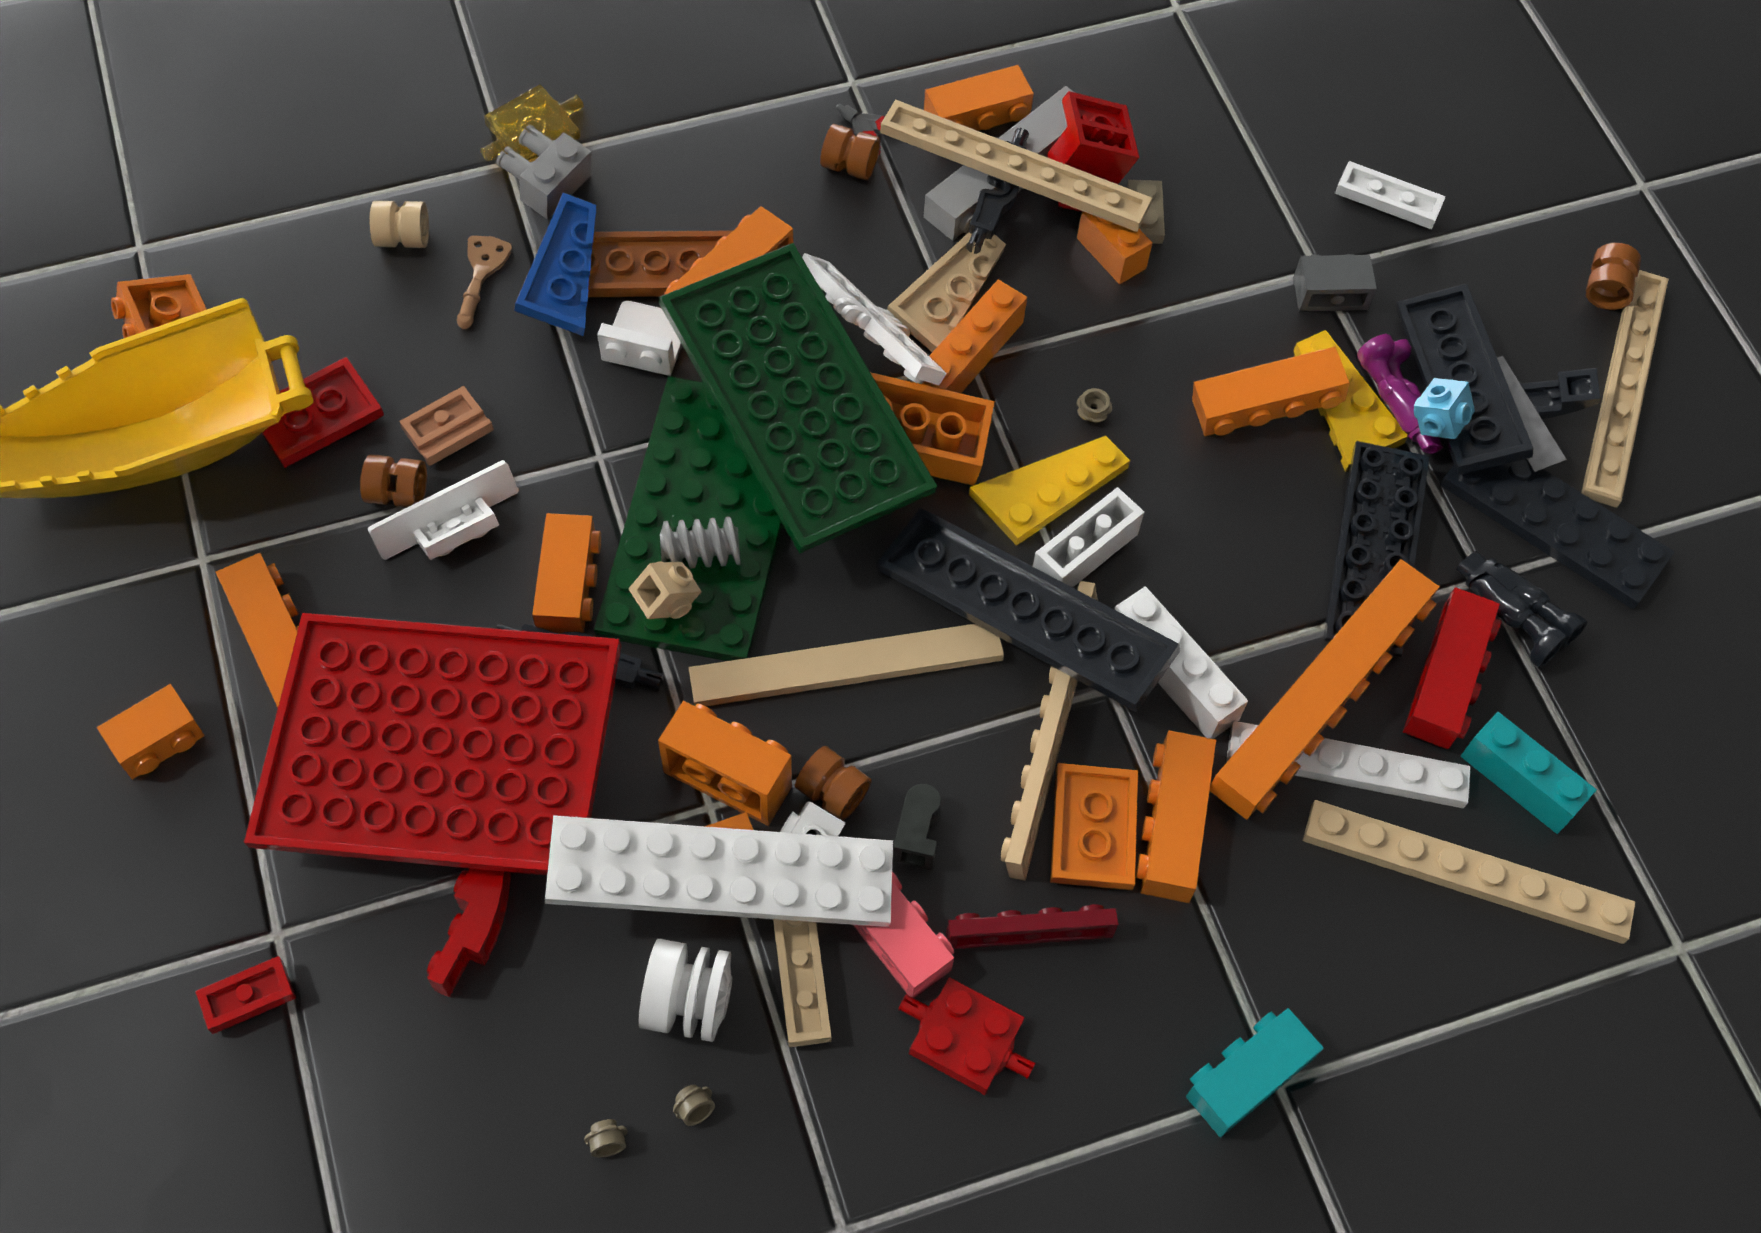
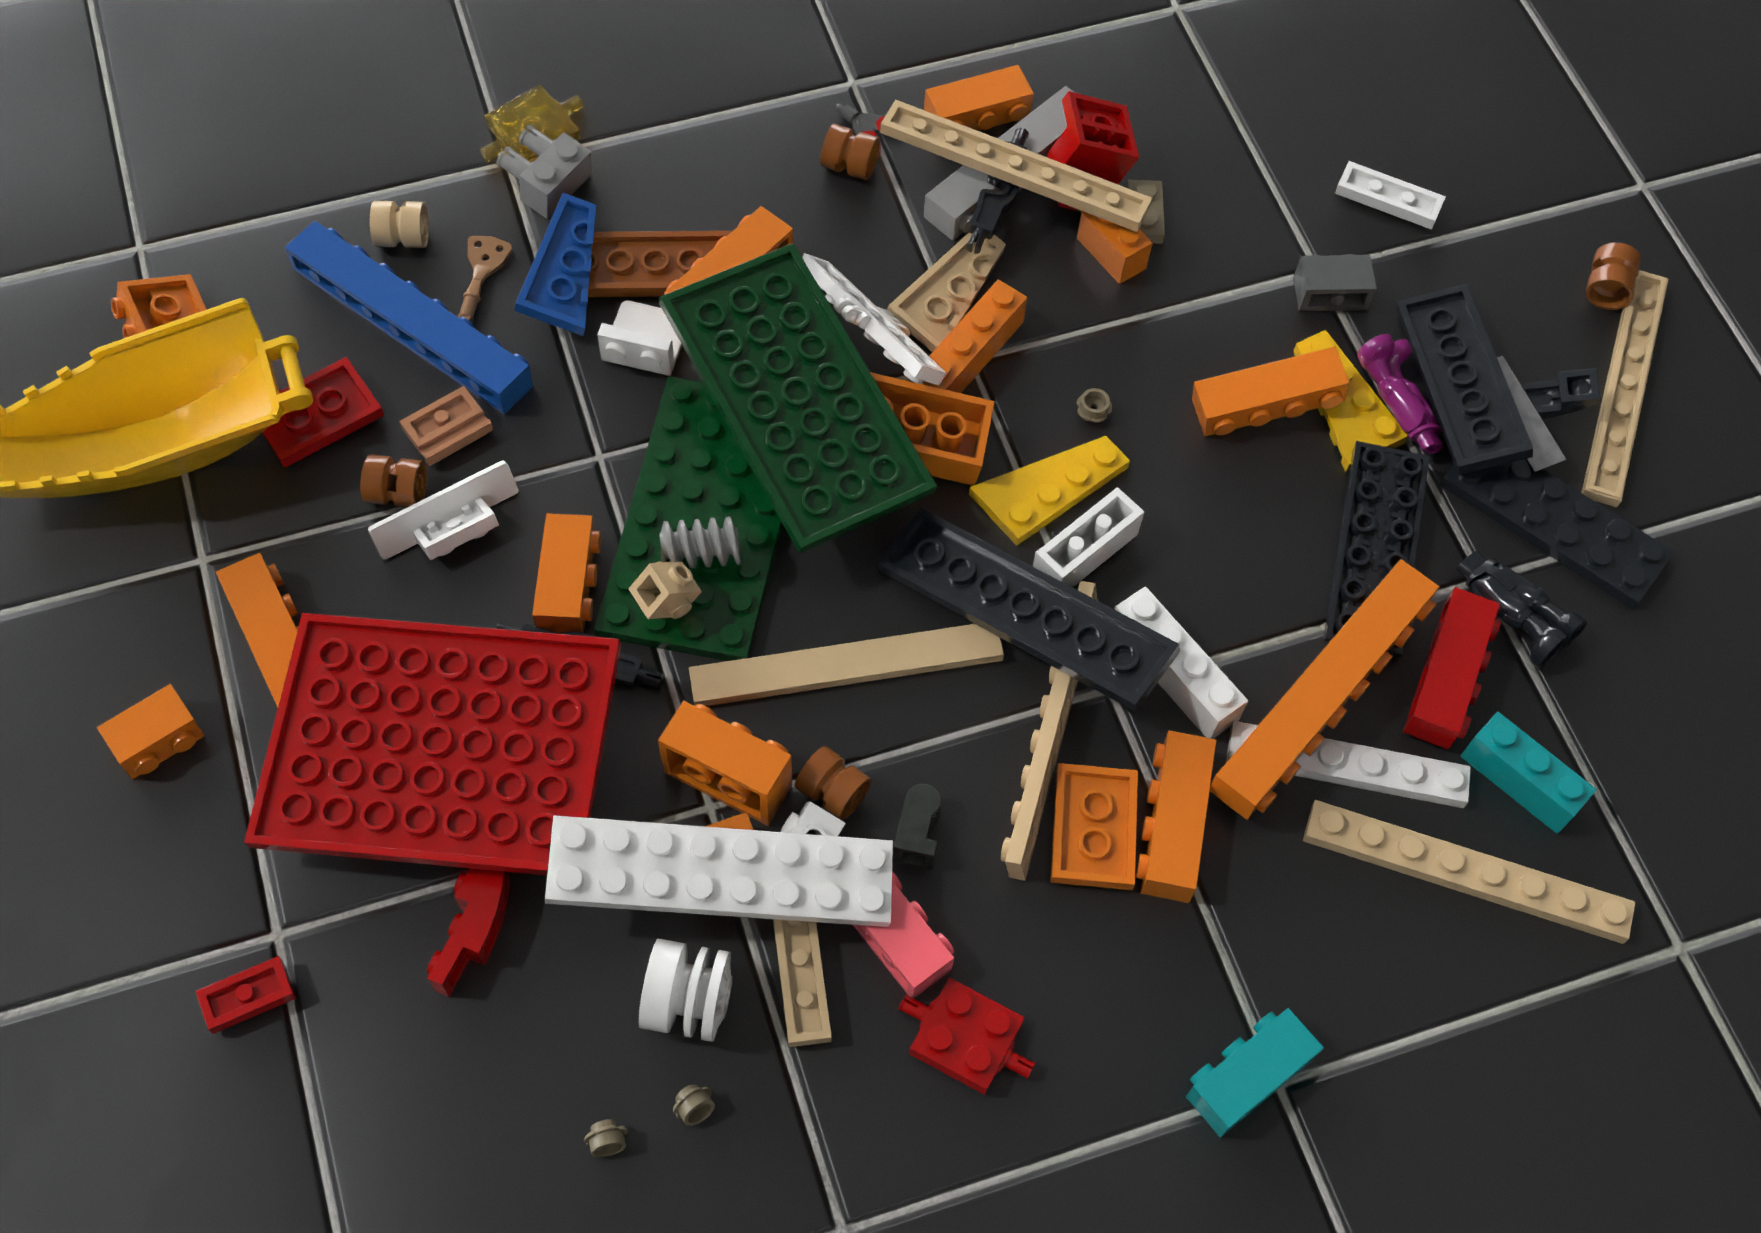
(410, 316): none -> blue brick
(1047, 926): dark red plate -> none
(1444, 408): medium azure brick -> none

